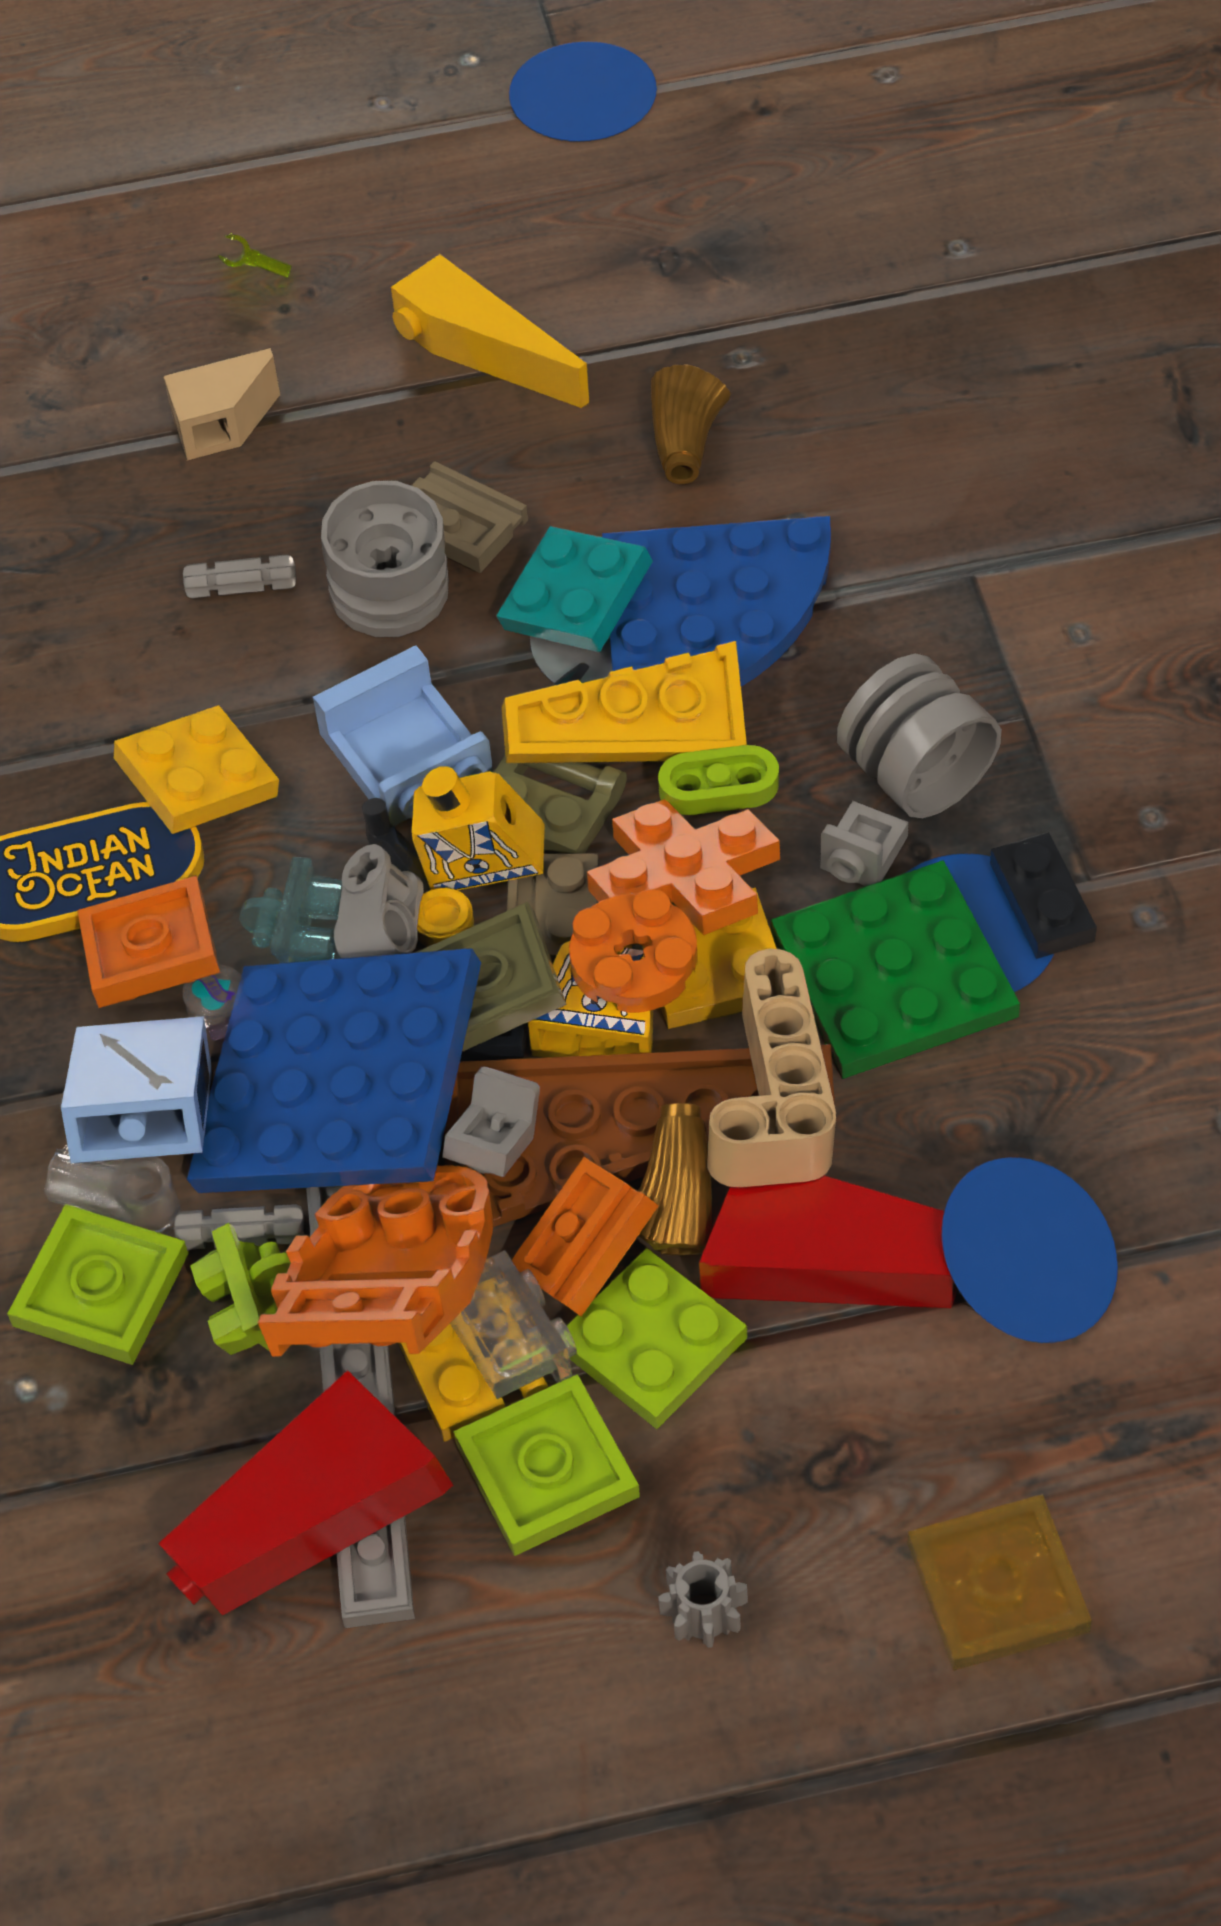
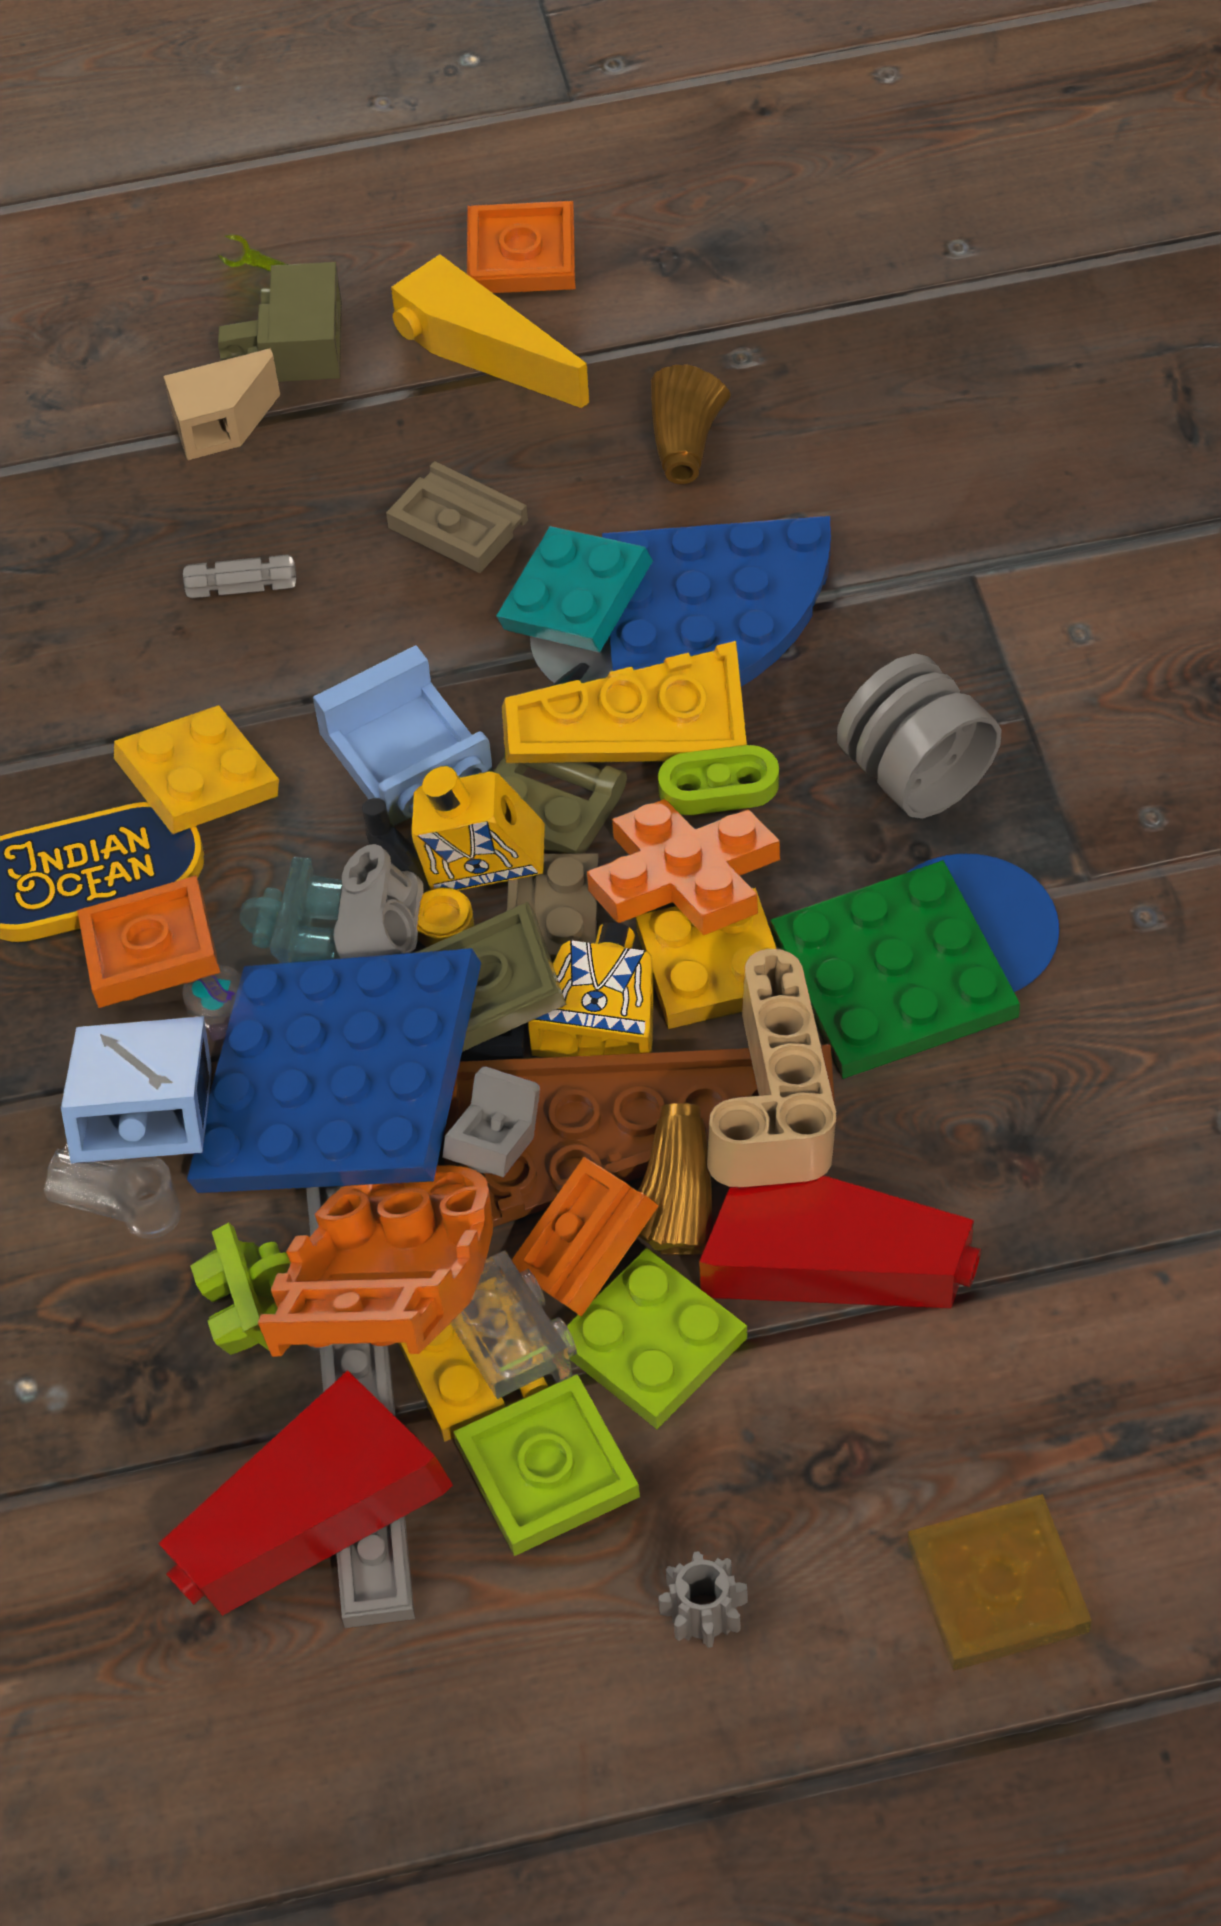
(98, 1284): lime plate -> none
(250, 1224): light grey axle -> none
(296, 320): none -> olive hinge
(385, 558): light grey wheel -> none
(522, 246): none -> orange plate
(582, 91): blue sticker -> none
(633, 919): orange plate -> none
(862, 844): light grey bracket -> none
(1029, 1250): blue sticker -> none
(1043, 895): black plate -> none

